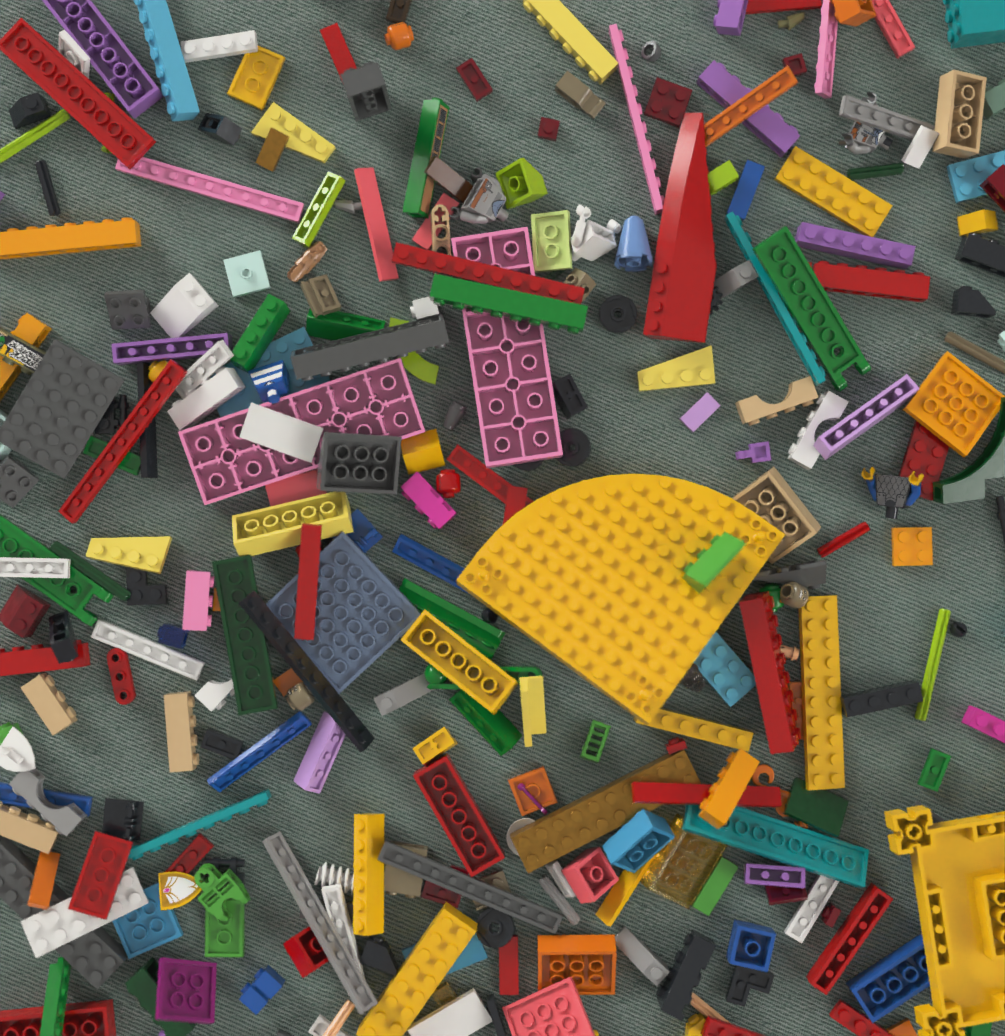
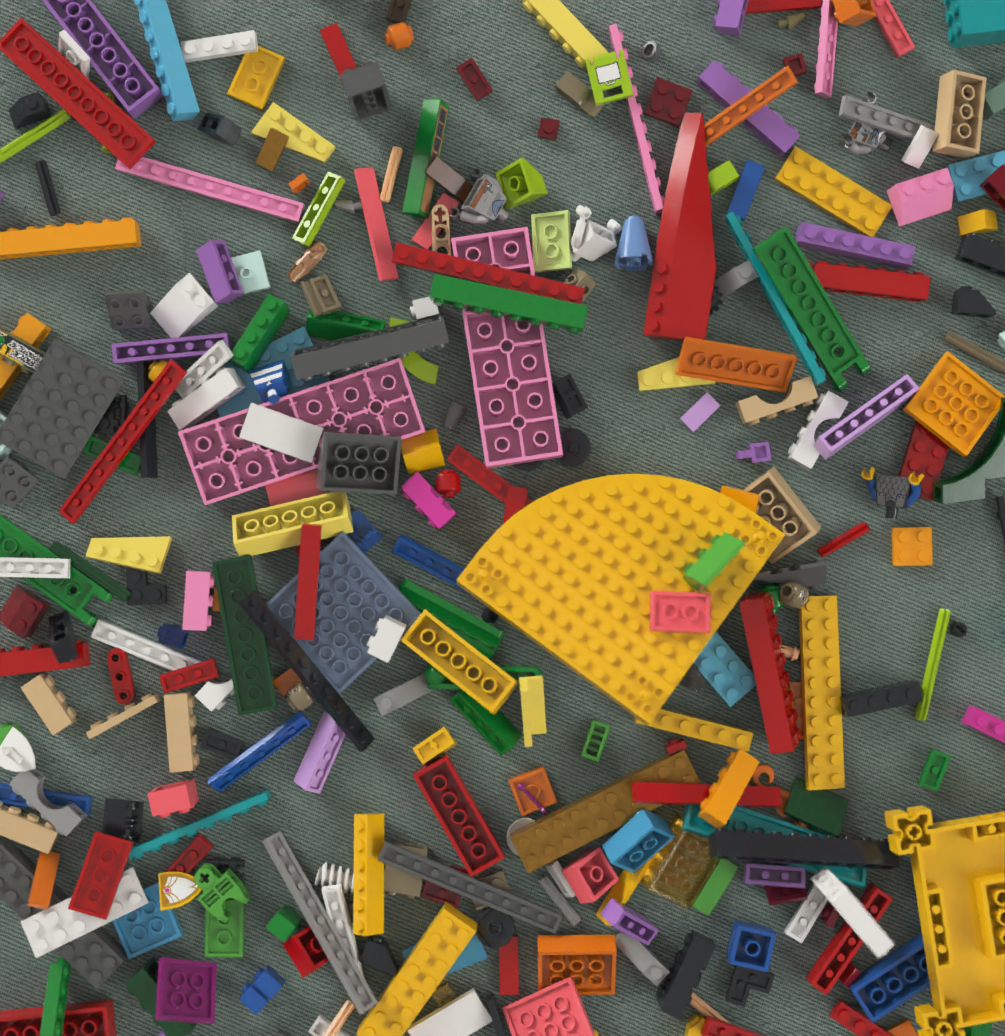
(116, 718): none -> tan plate
(173, 797): none -> coral brick
(189, 675): none -> red tile
(219, 271): none -> medium lavender brick
(285, 923): none -> green brick
(299, 183): none -> orange tile
(386, 638): none -> white brick
(391, 174): none -> light nougat axle
(607, 74): none -> lime container
(620, 304): black plate -> none
(629, 921): none -> medium lavender brick
(680, 612): none -> coral tile
(735, 364): none -> orange plate
(745, 498): none -> light orange tile
(801, 849): none -> black brick
(849, 974): none -> red plate
(852, 912): none -> white window
(875, 171): dark green axle -> none
(922, 197): none -> bright pink slope

